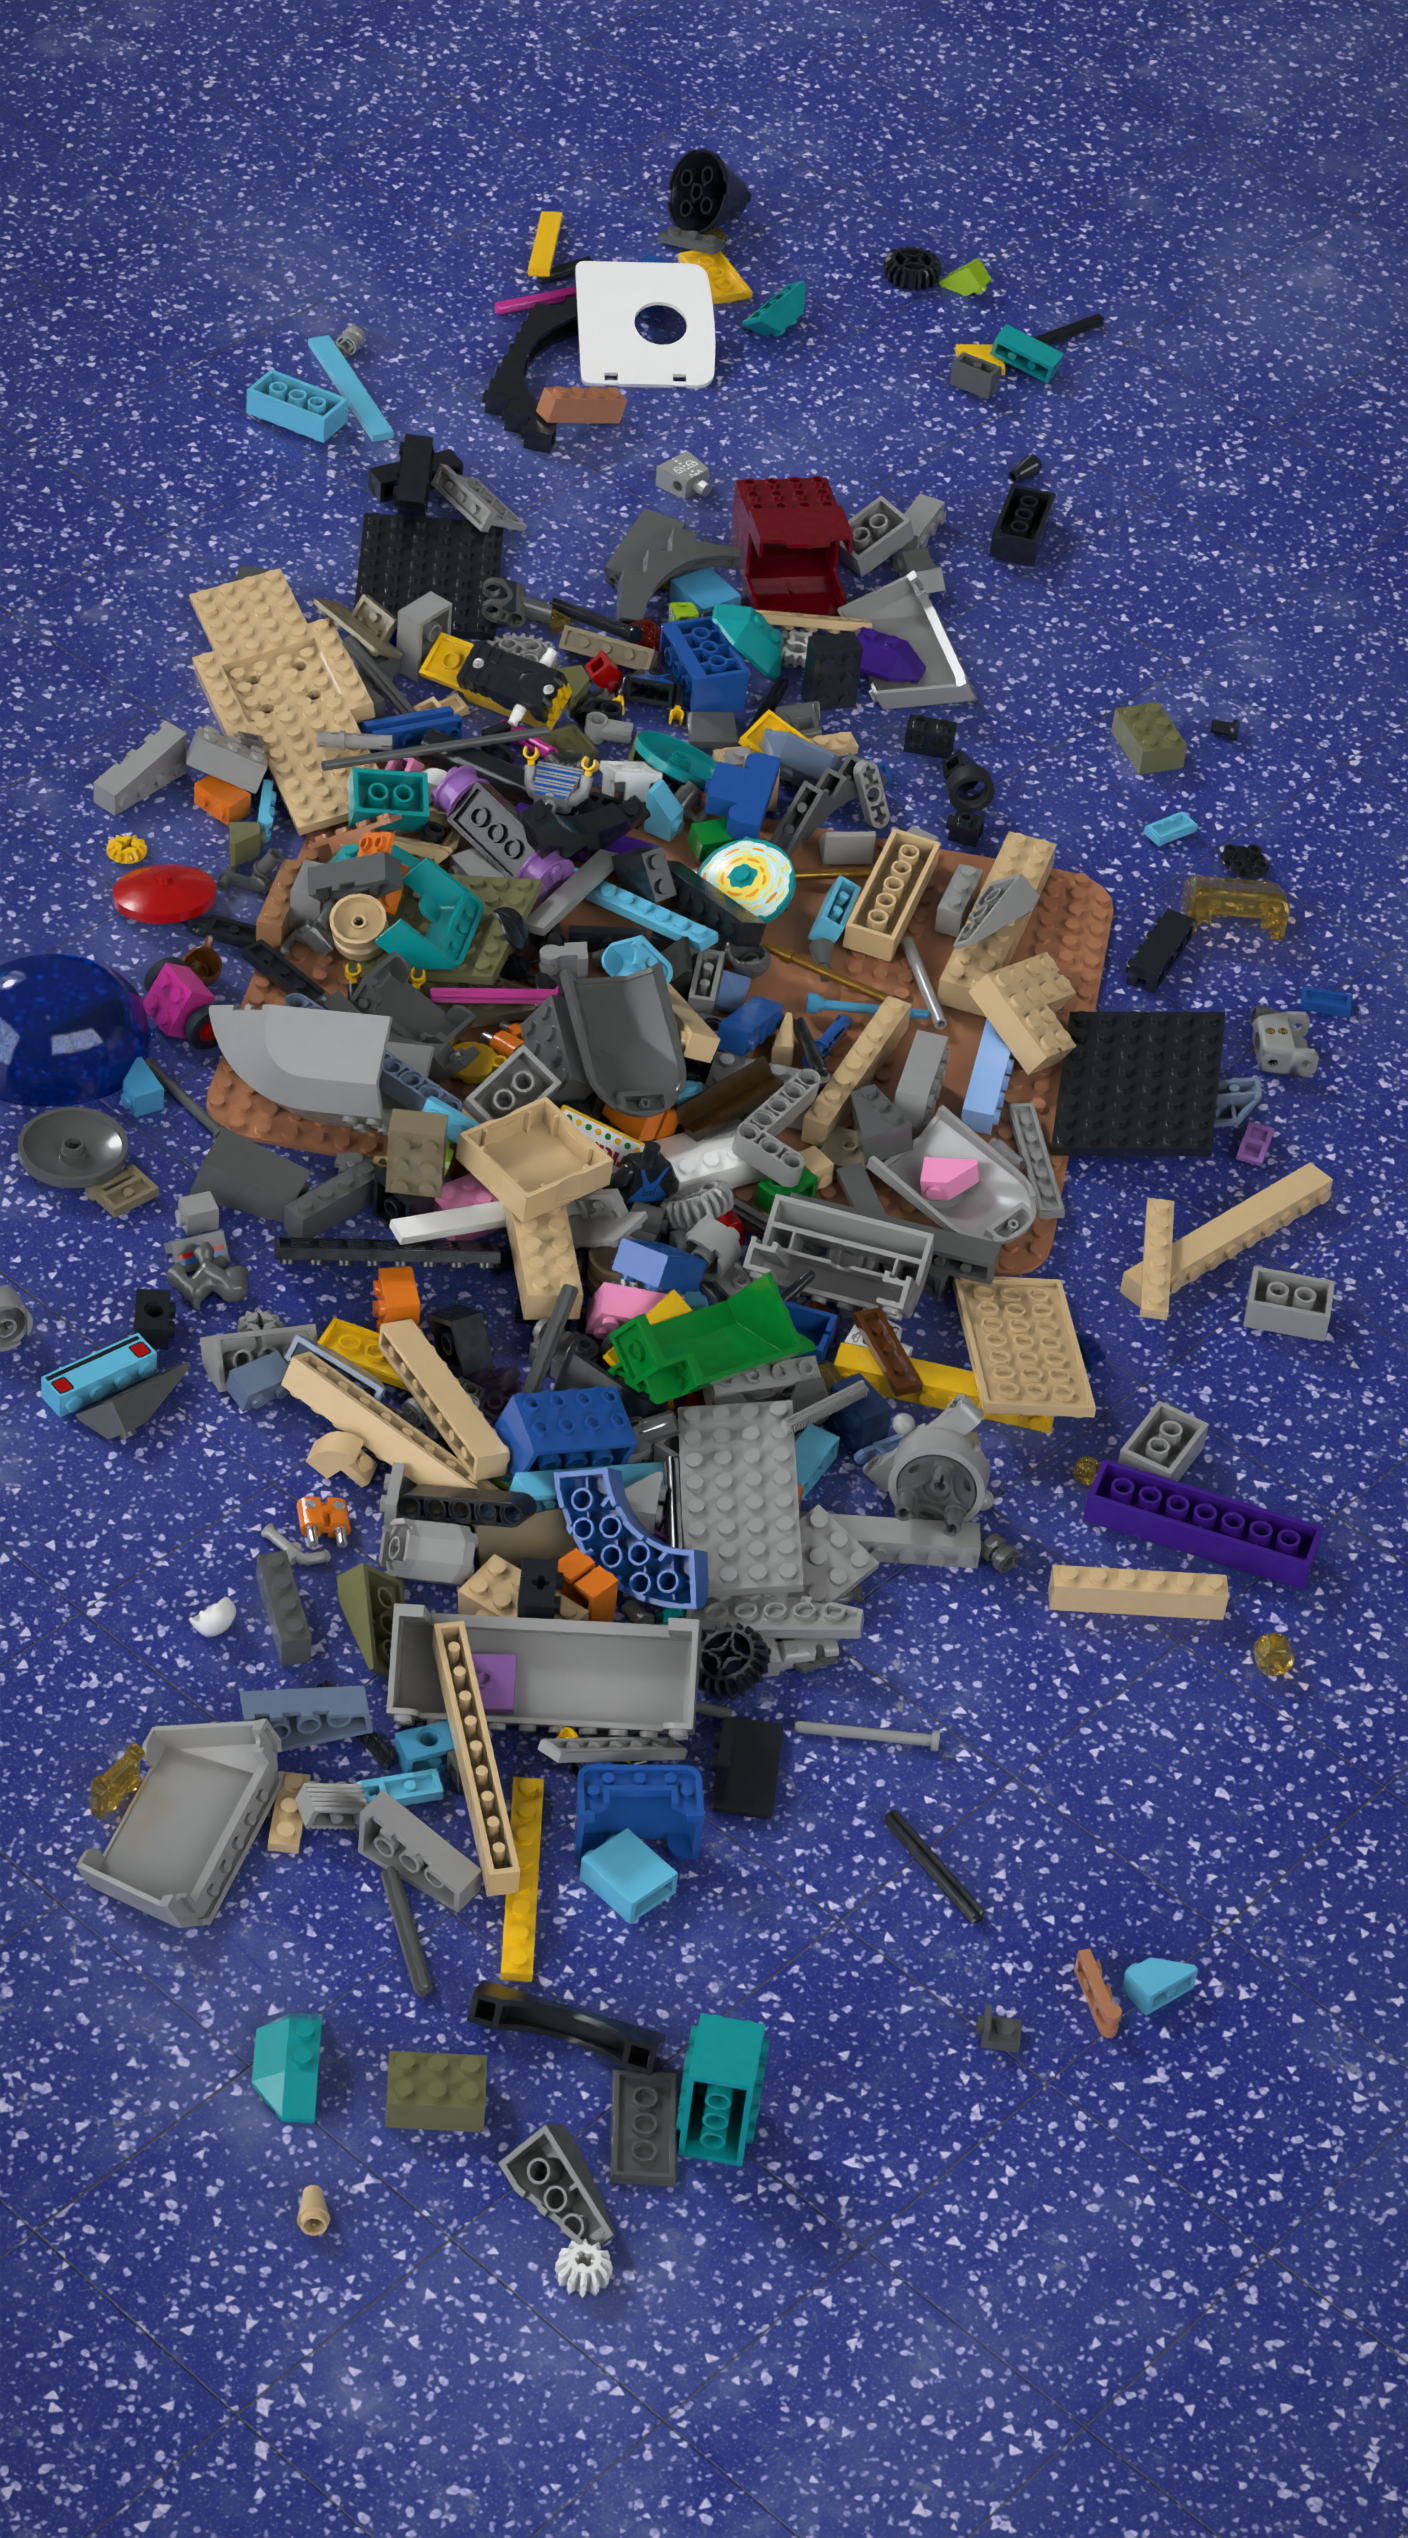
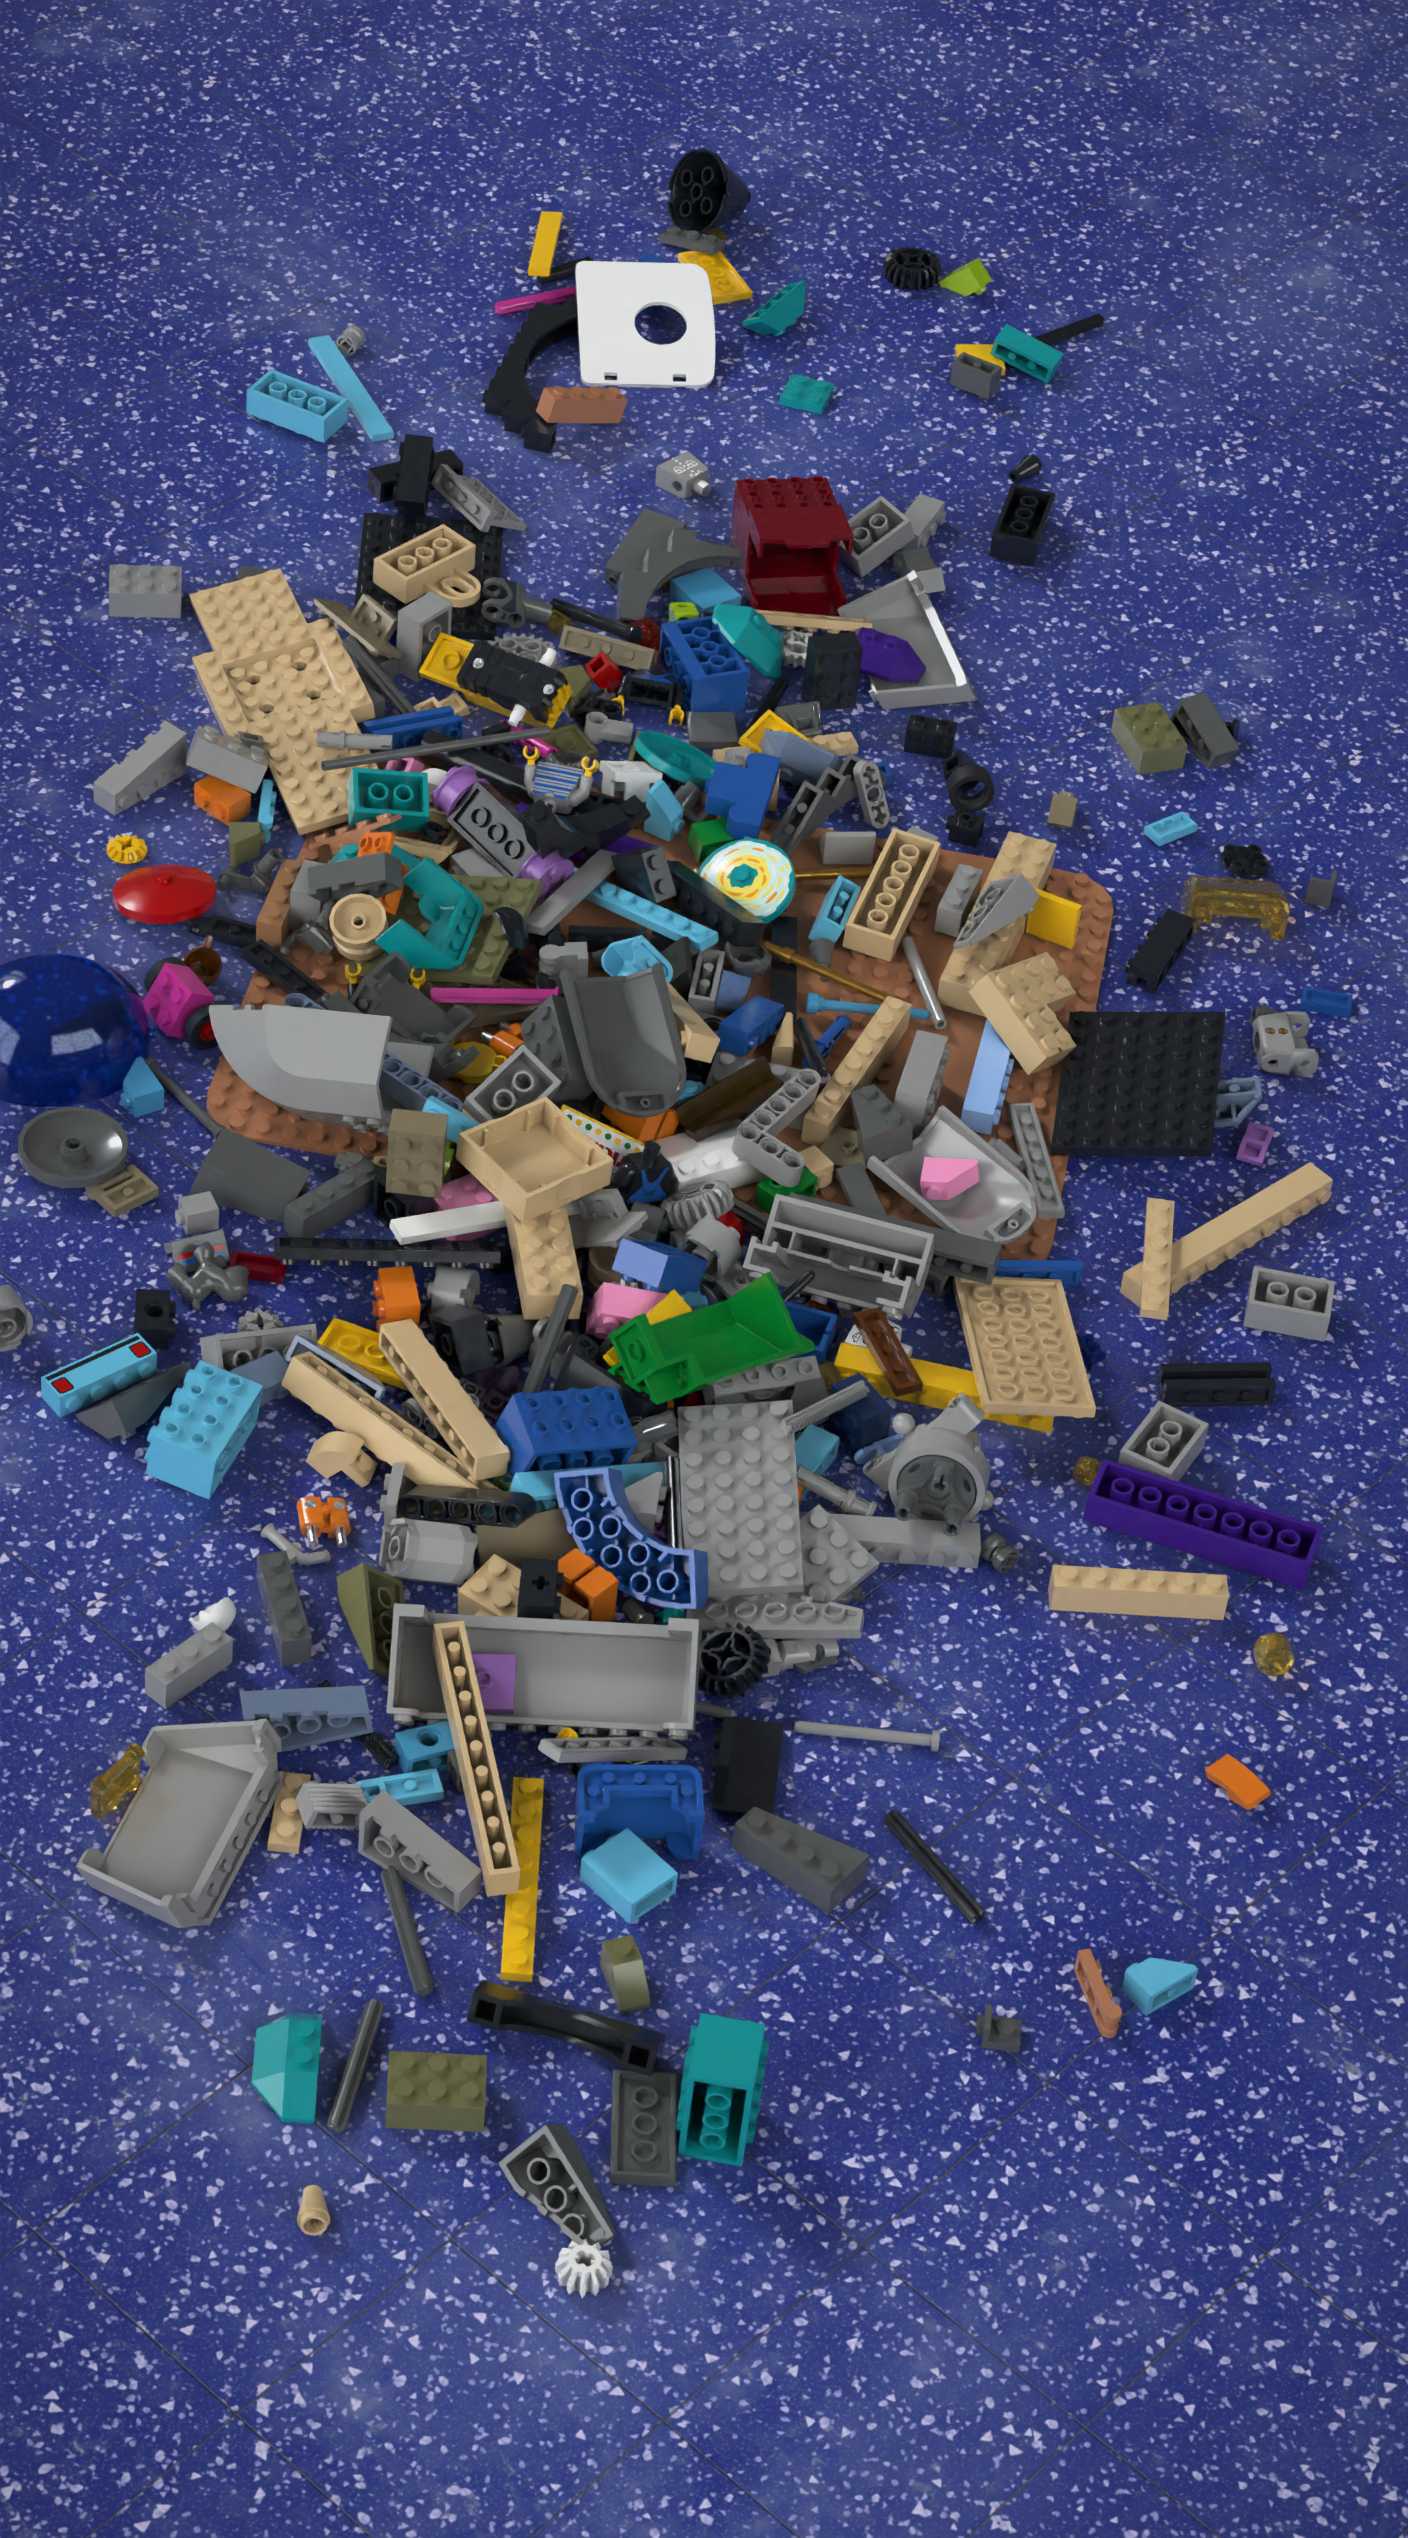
(145, 591): none -> light grey brick
(188, 1665): none -> light grey brick
(203, 1429): none -> medium azure brick
(260, 1266): none -> dark red tile
(355, 2066): none -> dark grey axle
(429, 564): none -> tan brick
(453, 1287): none -> light grey brick
(509, 1337): none -> dark grey cone
(625, 1973): none -> olive slope
(784, 976): none -> black tile
(801, 1858): none -> dark grey wedge
(806, 394): none -> teal plate
(845, 1499): none -> light grey pin
(1054, 919): none -> yellow tile
(1063, 810): none -> dark tan slope
(1066, 1270): none -> blue tile
(1205, 731): none -> dark grey wedge
(1216, 1384): none -> black brick
(1240, 1782): none -> orange slope
(1321, 890): none -> dark grey panel

